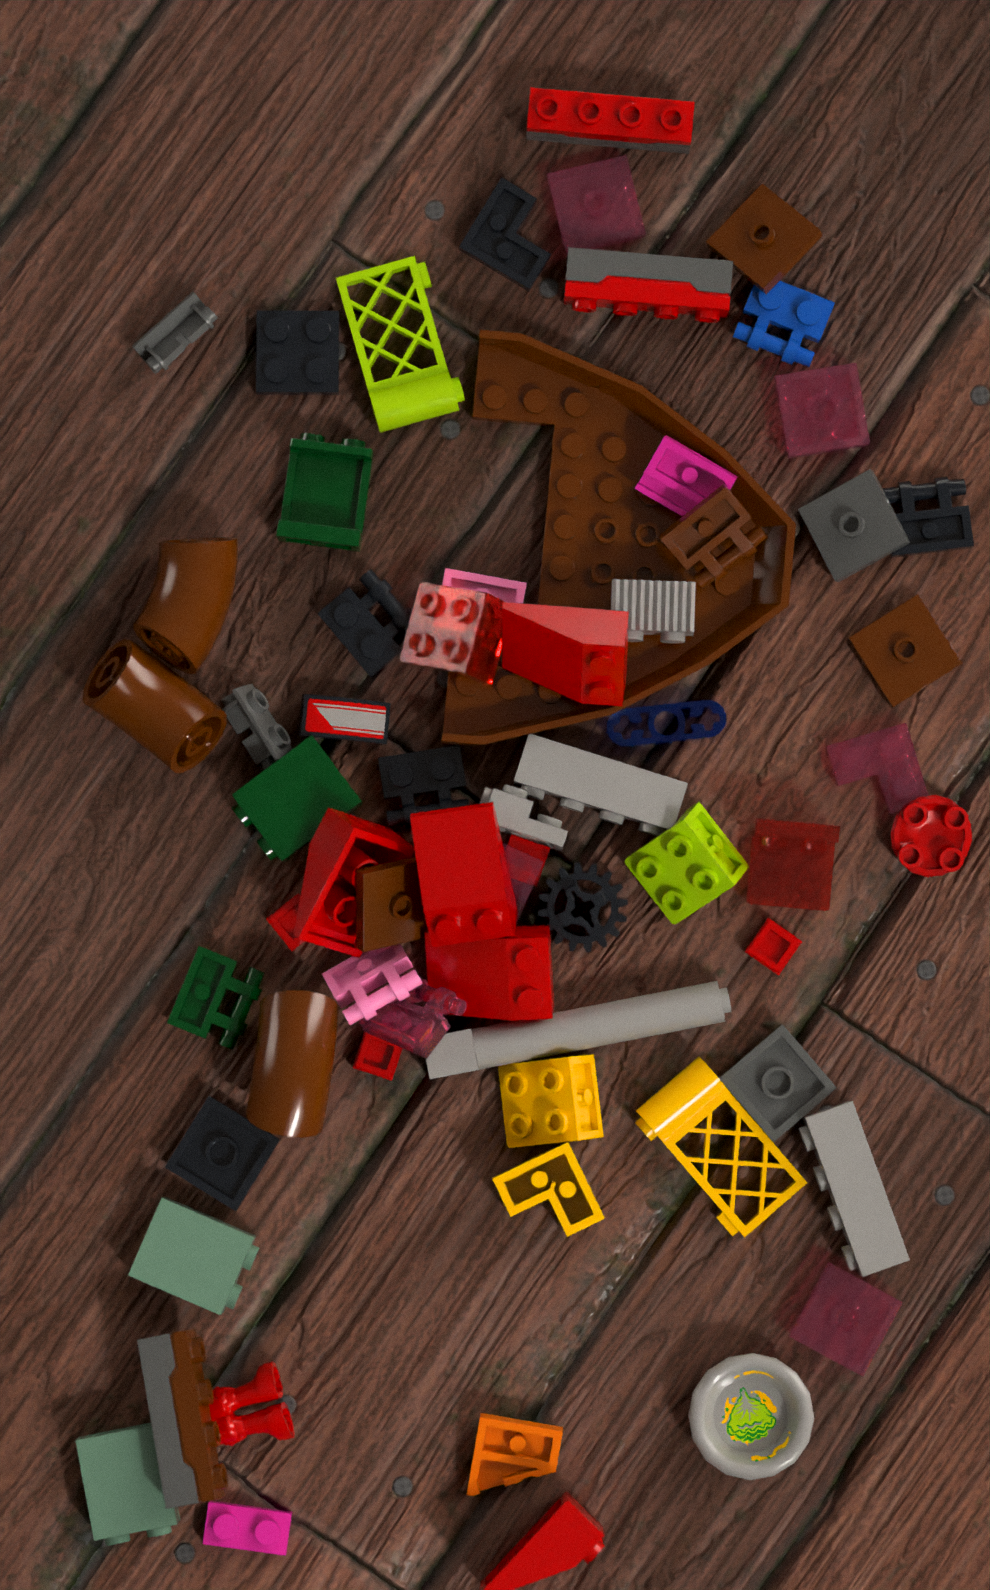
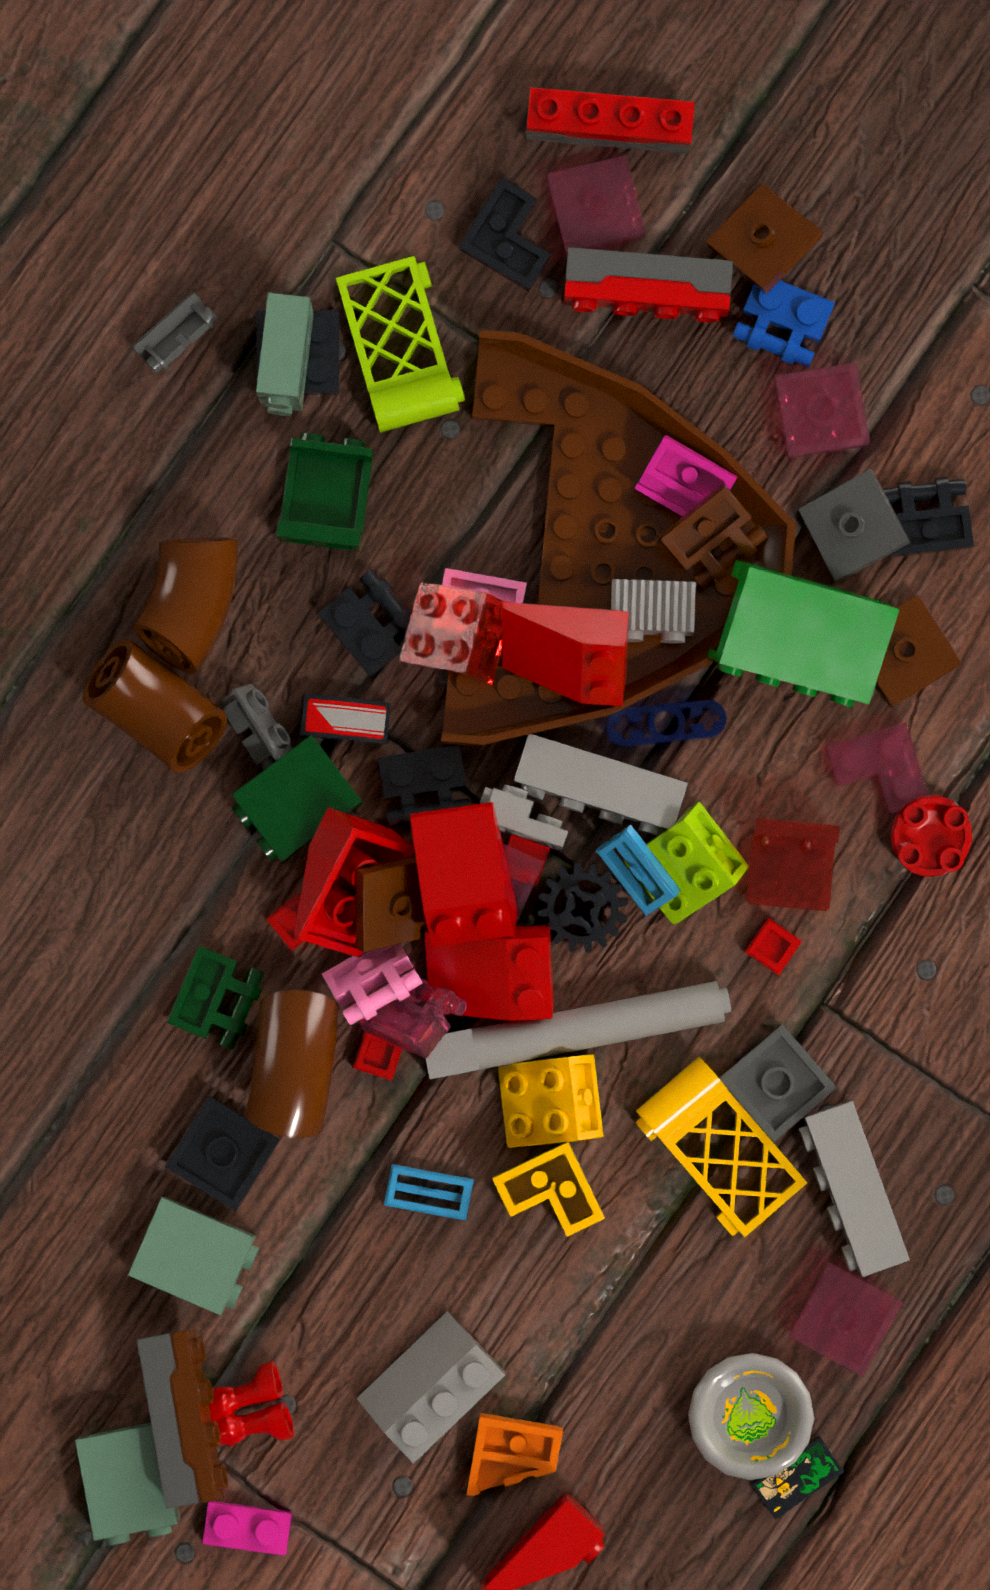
(284, 353): none -> sand green brick
(430, 1192): none -> dark azure tile
(430, 1387): none -> light grey slope
(642, 865): none -> dark azure tile
(800, 1480): none -> tile
(804, 635): none -> panel

